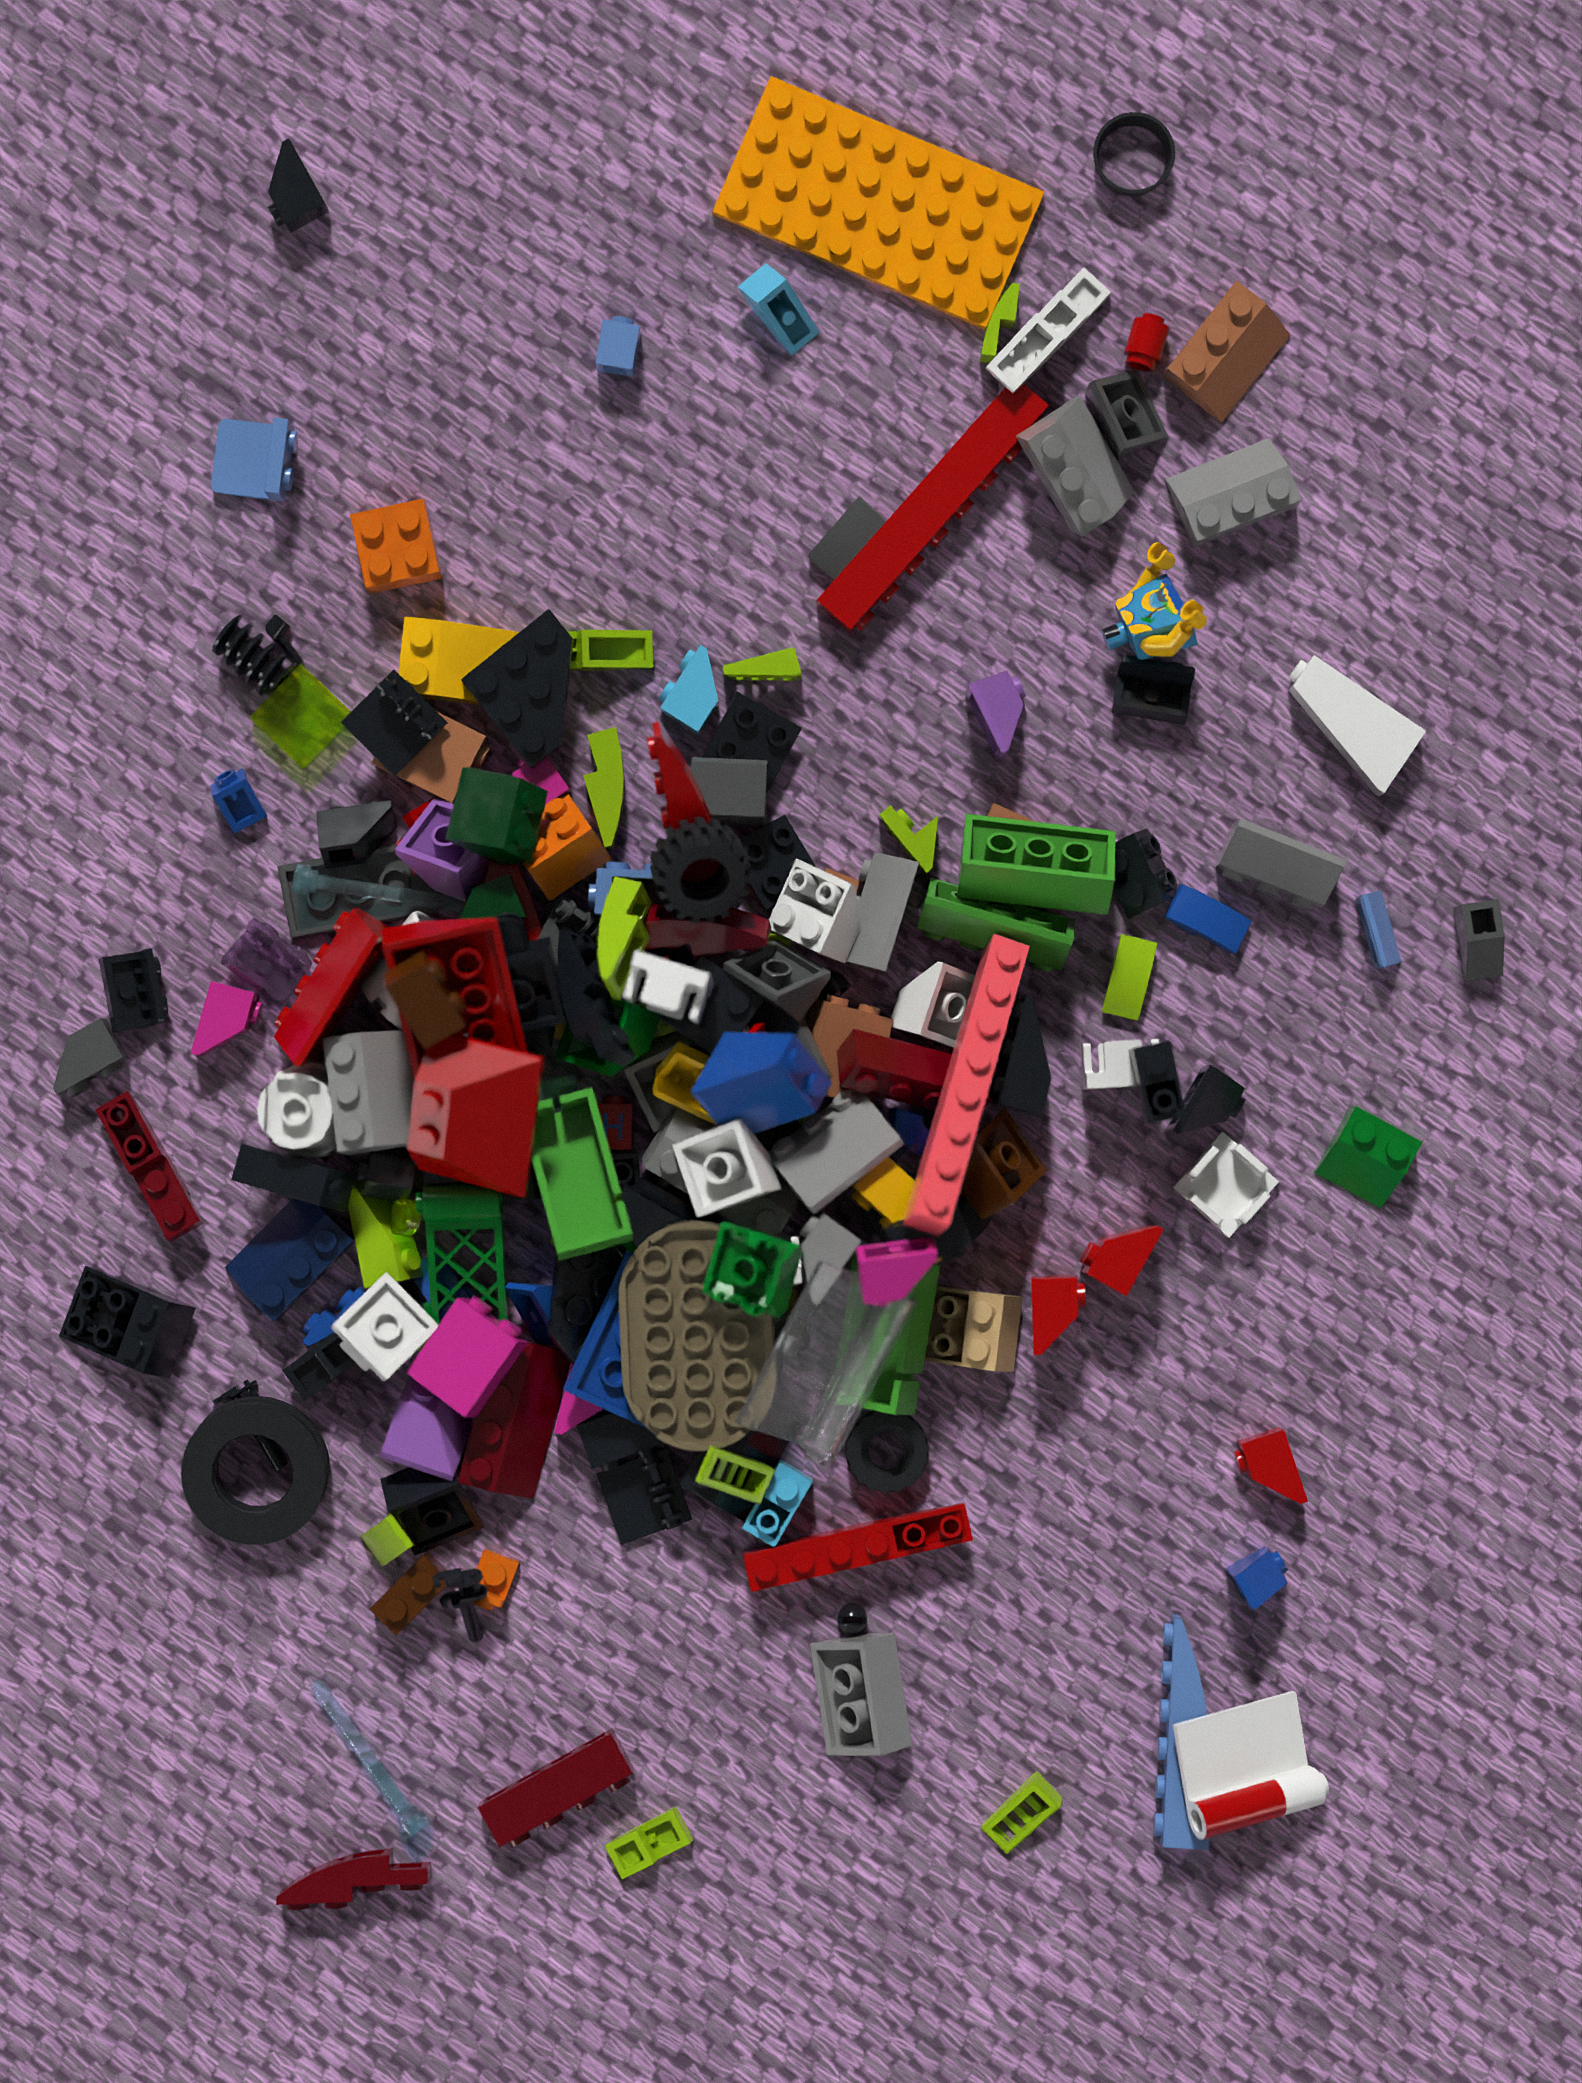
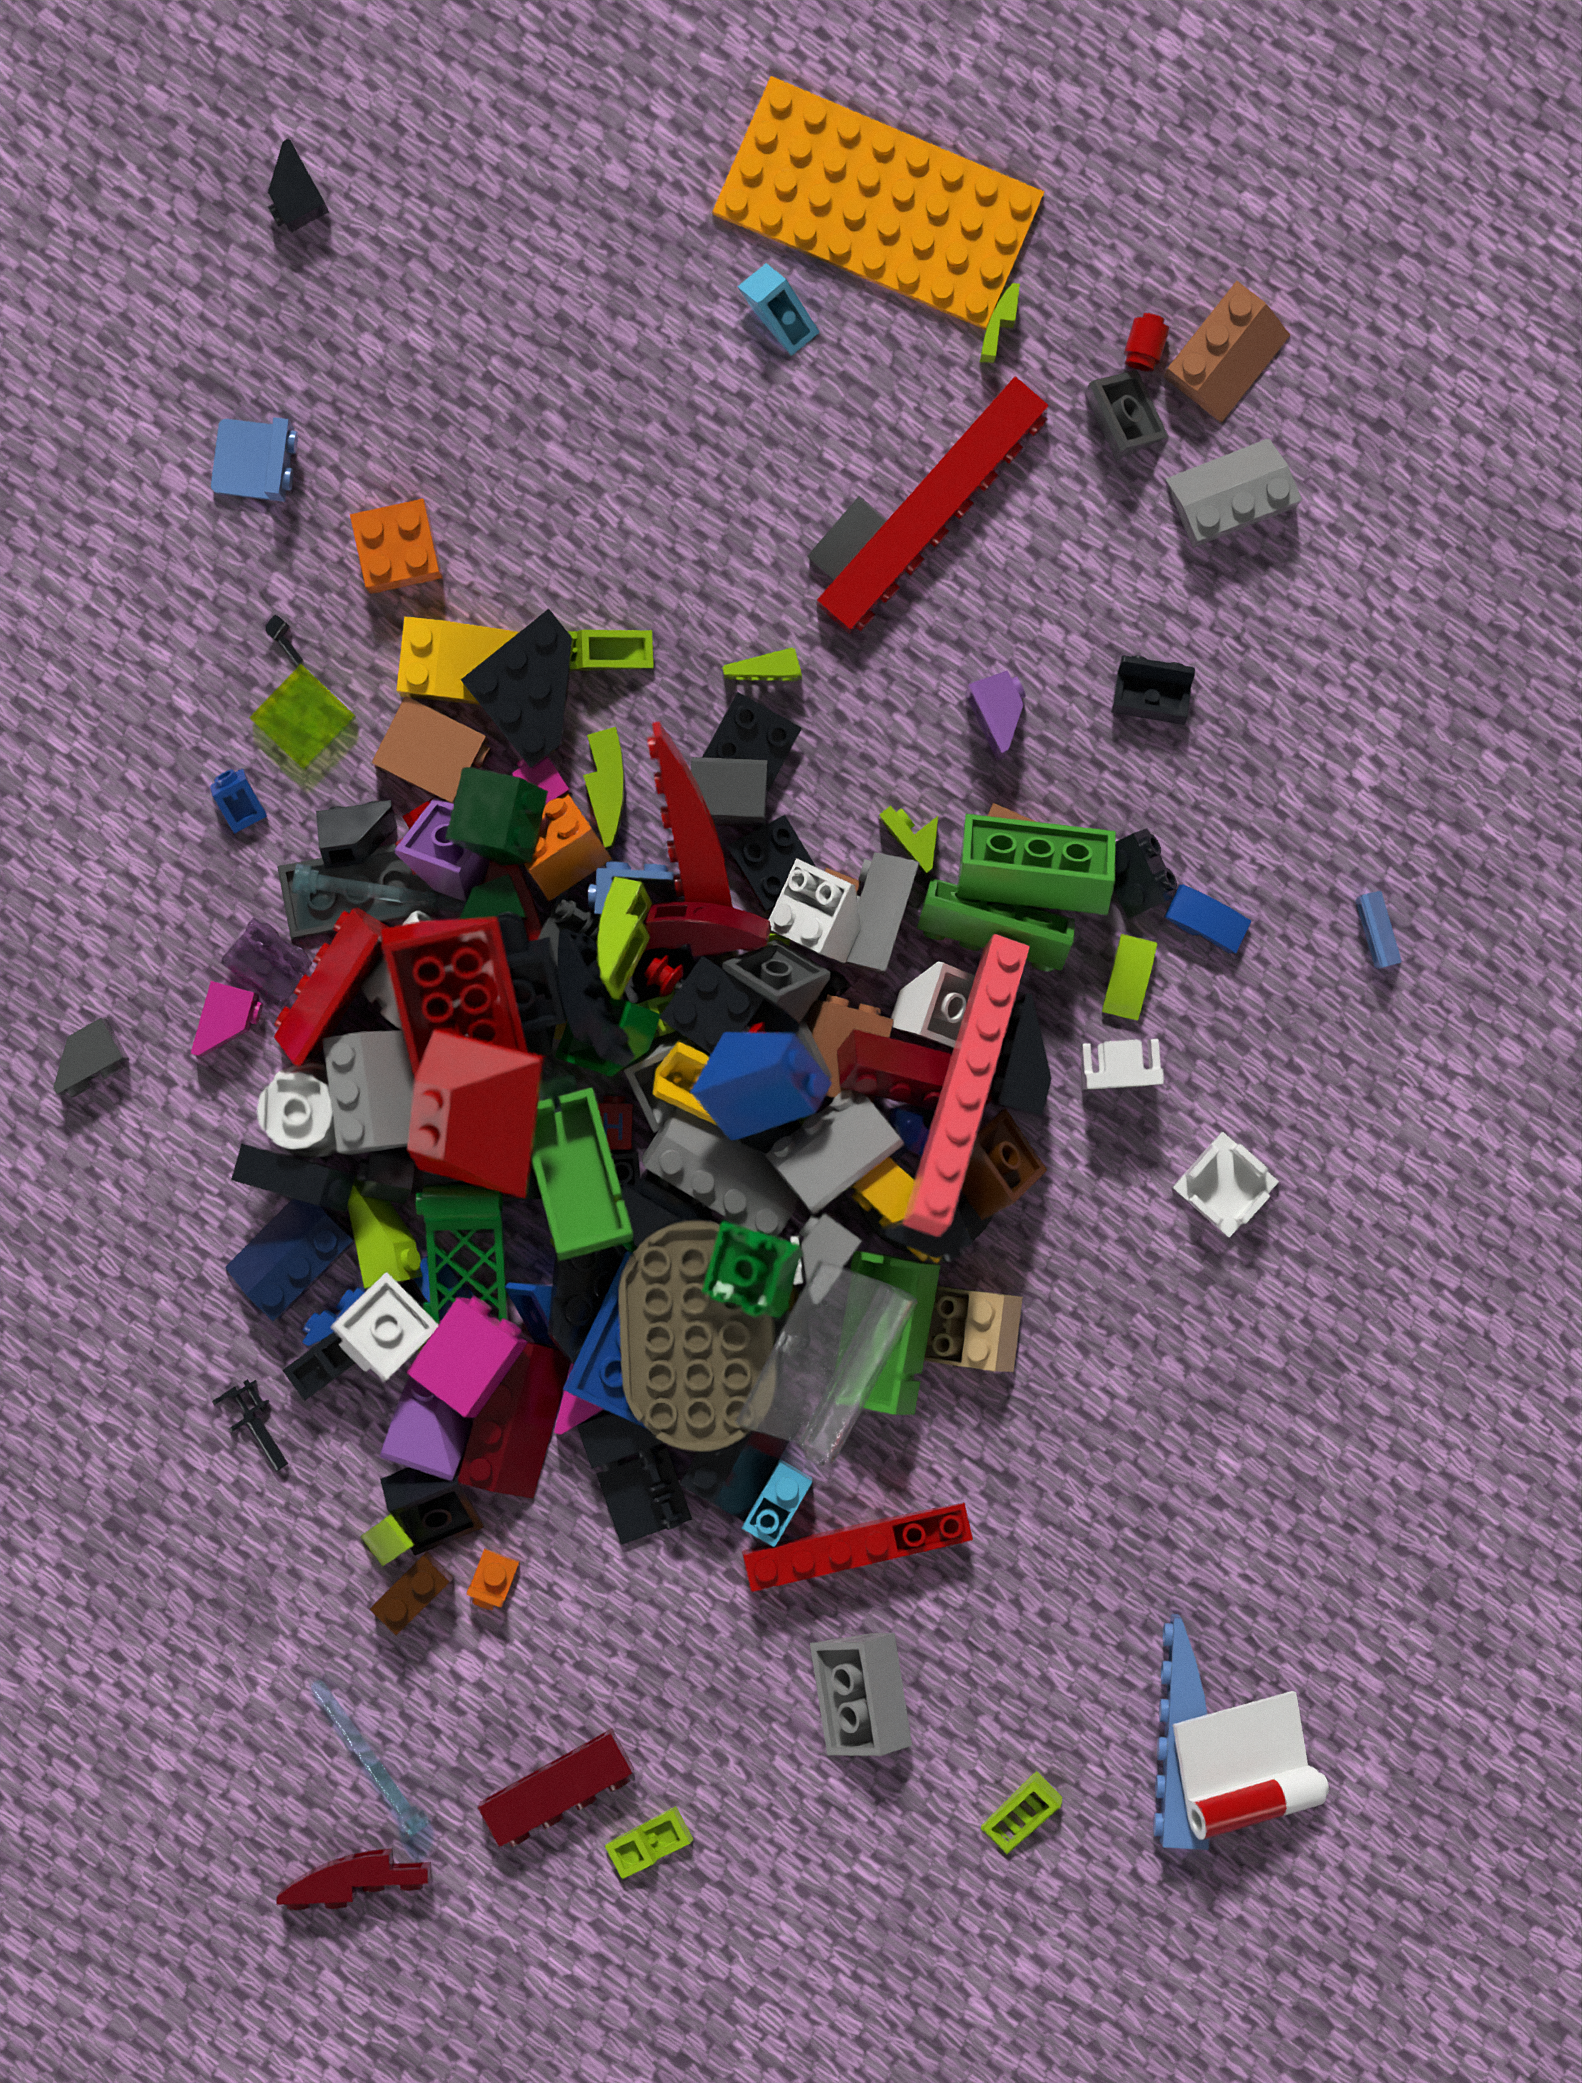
(127, 1323): black slope -> none
(133, 990): black bracket -> none
(149, 1166): dark red slope -> none
(234, 1518): black tyre -> none
(251, 657): black piece -> none
(394, 722): black hinge -> none
(404, 1218): clear neon green tile -> none
(425, 999): reddish brown brick -> none
(468, 1591): black piece -> none
(618, 346): medium blue brick -> none
(668, 986): white panel -> none
(694, 695): medium azure slope -> none
(705, 897): black tyre -> none
(725, 1168): white slope -> none
(757, 1481): lime slope -> none
(852, 1611): black hinge -> none
(887, 1479): black tyre -> none
(893, 1268): dark pink slope -> none
(1048, 330): white slope -> none
(1054, 1307): red slope -> none
(1076, 466): light grey slope -> none
(1120, 1257): red slope -> none
(1140, 120): black tyre -> none
(1154, 614): torso -> none
(1157, 1081): black slope -> none
(1209, 1101): black slope -> none
(1258, 1576): blue slope -> none
(1271, 1463): red slope -> none
(1279, 864): light grey slope -> none
(1358, 724): white slope -> none
(1367, 1156): green slope -> none
(1480, 939): dark grey slope -> none

